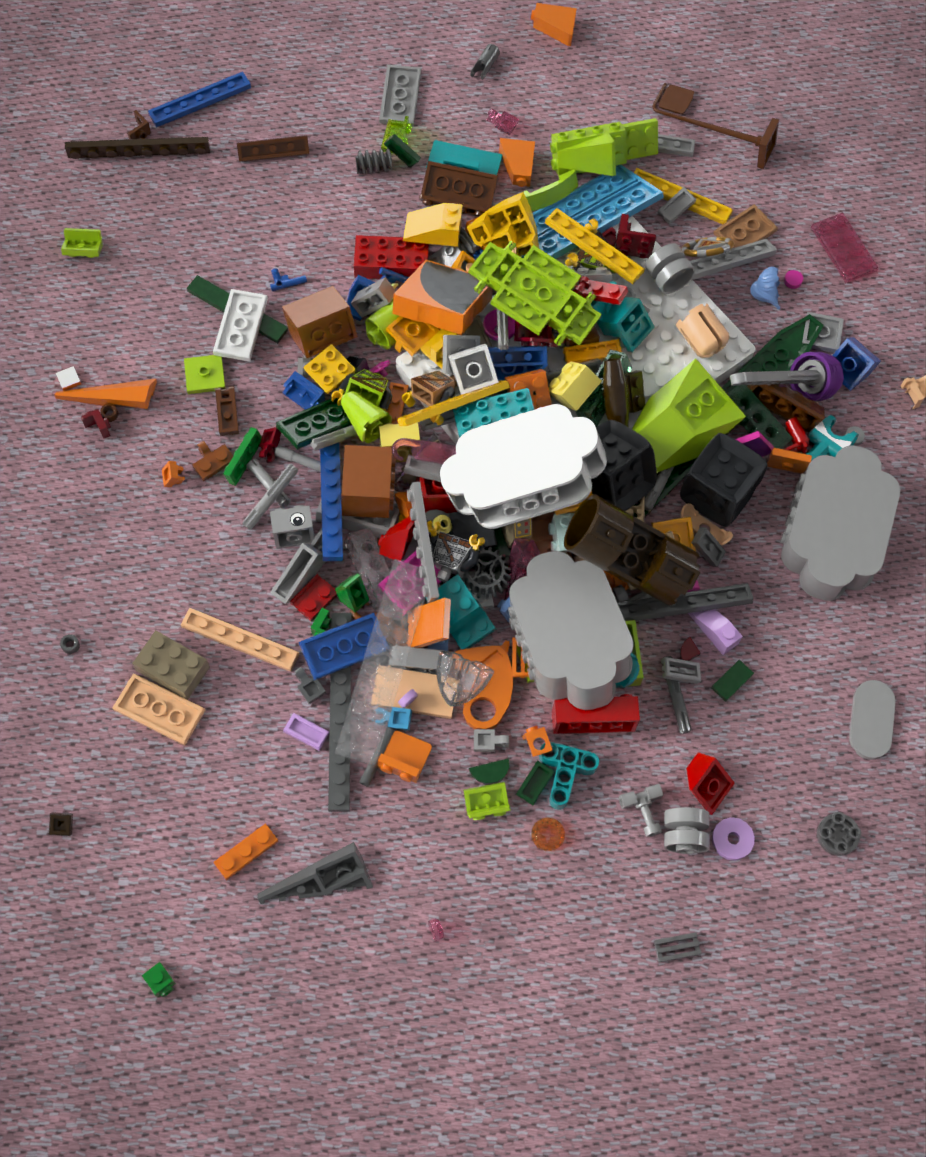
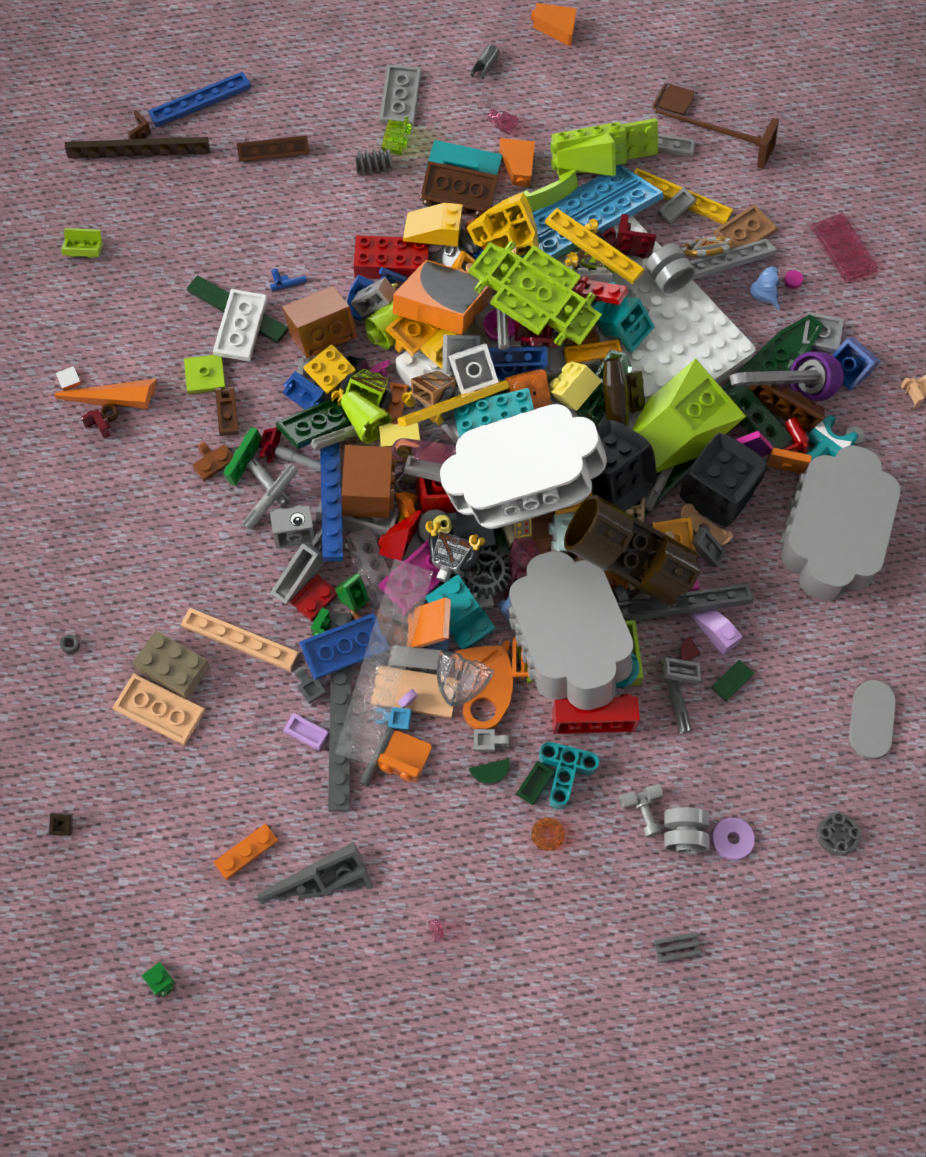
(170, 474): orange tile -> none
(402, 150): dark green tile -> none
(423, 550): light grey plate -> none
(486, 801): lime bracket -> none
(532, 734): orange bracket -> none
(703, 331): light nougat cylinder -> none
(708, 781): red slope -> none

